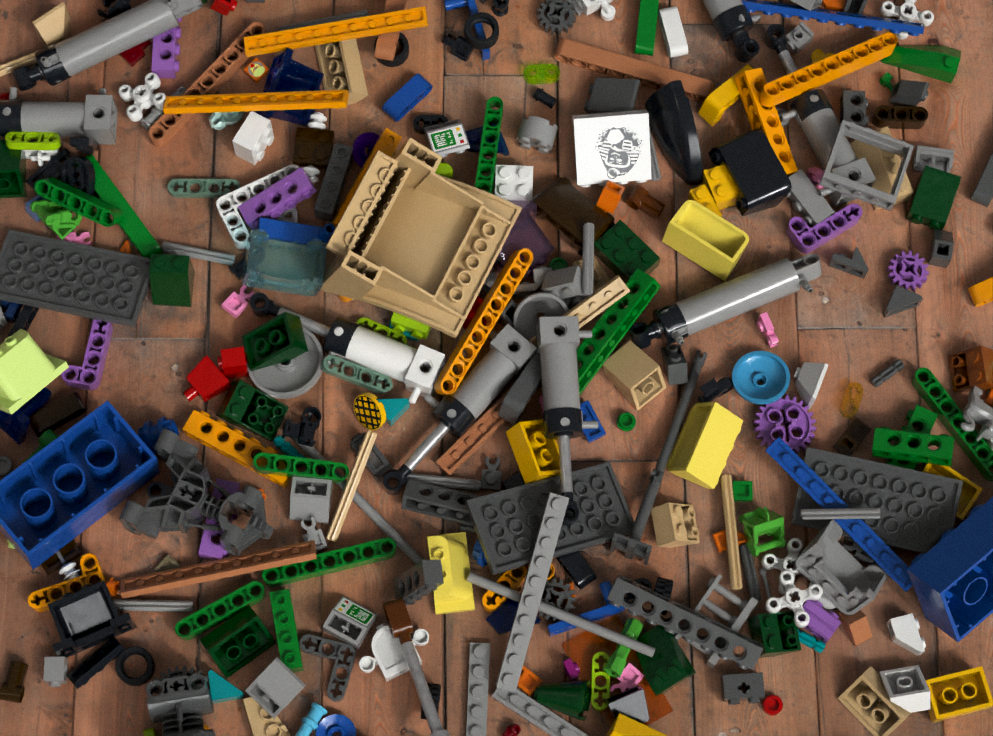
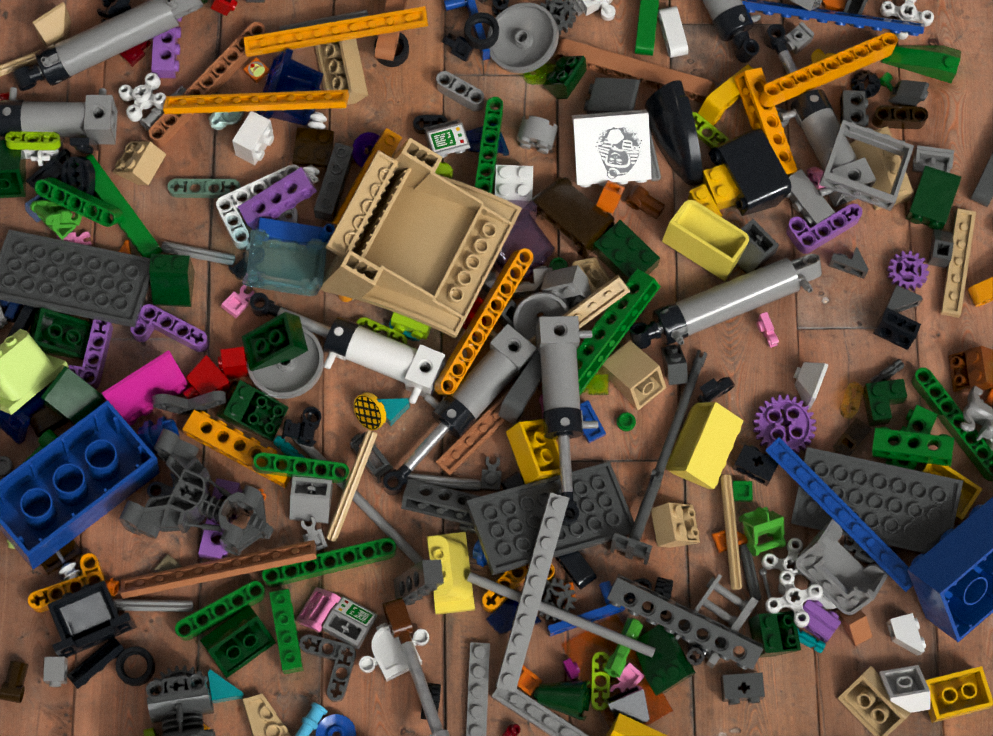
(60, 333): none -> dark green slope
(72, 396): none -> dark green slope
(134, 393): none -> dark pink slope
(139, 162): none -> tan slope
(171, 331): none -> medium lavender beam
(186, 406): none -> dark grey beam
(275, 687): light grey slope -> none
(317, 609): none -> bright pink plate
(357, 371): sand green beam -> none
(407, 97): blue beam -> none
(455, 83): none -> light grey beam
(525, 38): none -> light grey dish
(544, 98): black pin -> none
(565, 76): none -> dark green slope
(588, 259): light grey axle -> none
(598, 385): none -> clear neon green plate
(692, 658): none -> black bush
(706, 125): none -> lime beam
(746, 461): none -> black brick
(759, 248): none -> dark grey slope
(761, 367): dark azure dish -> none
(772, 705): red tile -> none
(840, 513): light grey axle -> none
(873, 86): none -> black gear
(879, 397): none -> dark green brick
(897, 328): none -> black brick
(958, 265): none -> tan plate

